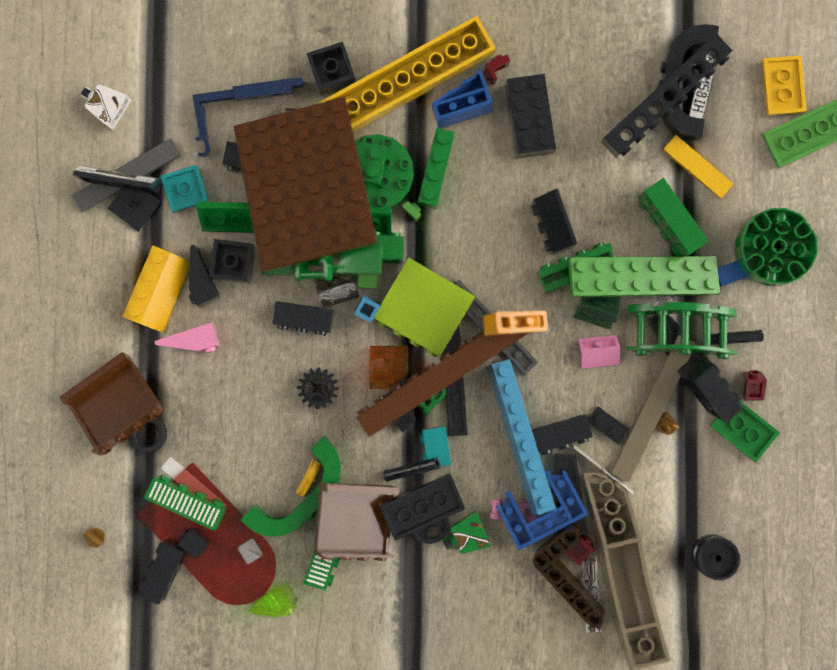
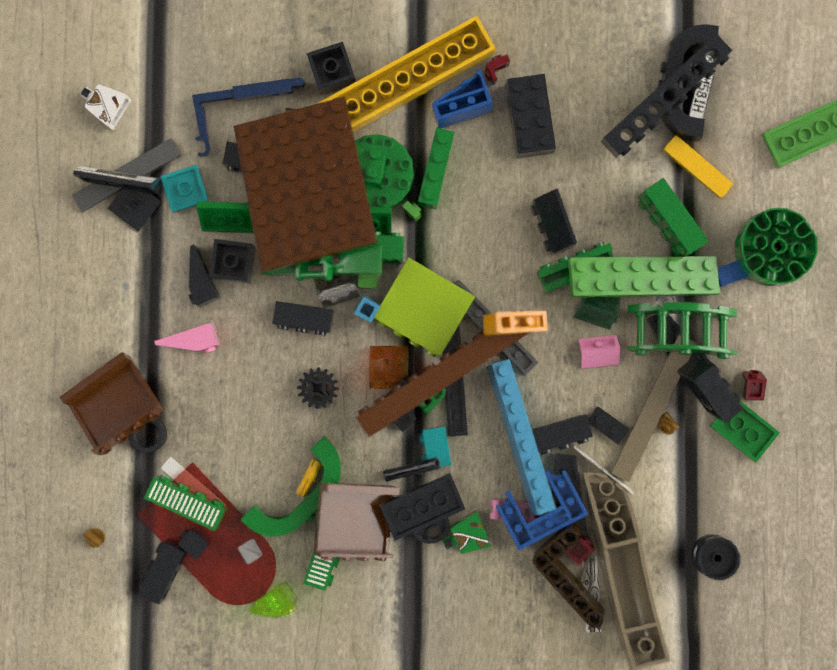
(157, 289): yellow slope -> none
(739, 337): black pin -> none
(783, 85): yellow plate -> none

